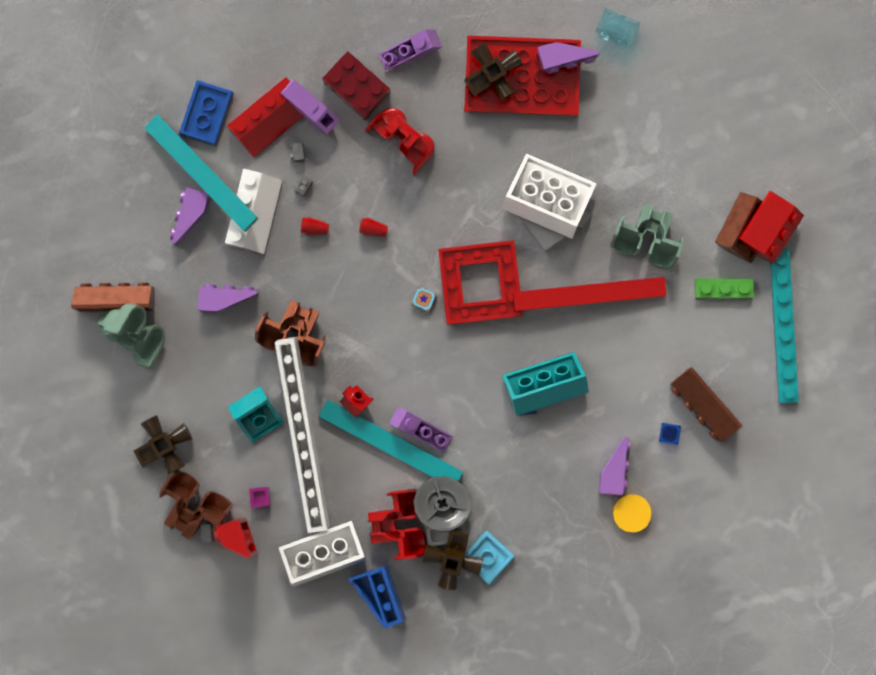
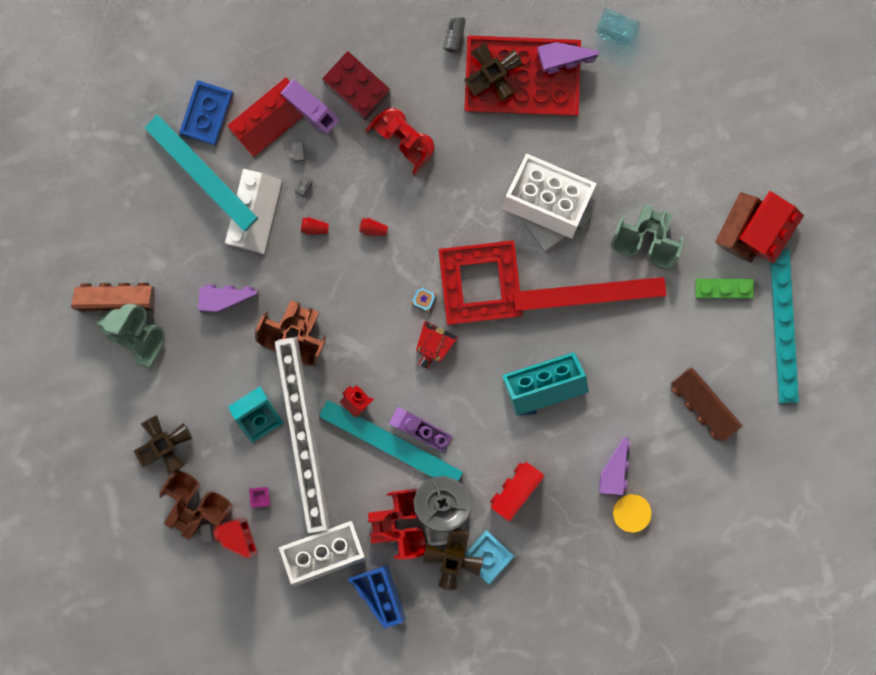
(192, 211): medium lavender slope -> none
(410, 49): medium lavender slope -> none
(433, 344): none -> red torso
(454, 35): none -> dark grey hinge
(516, 490): none -> red slope
(669, 433): clear blue tile -> none

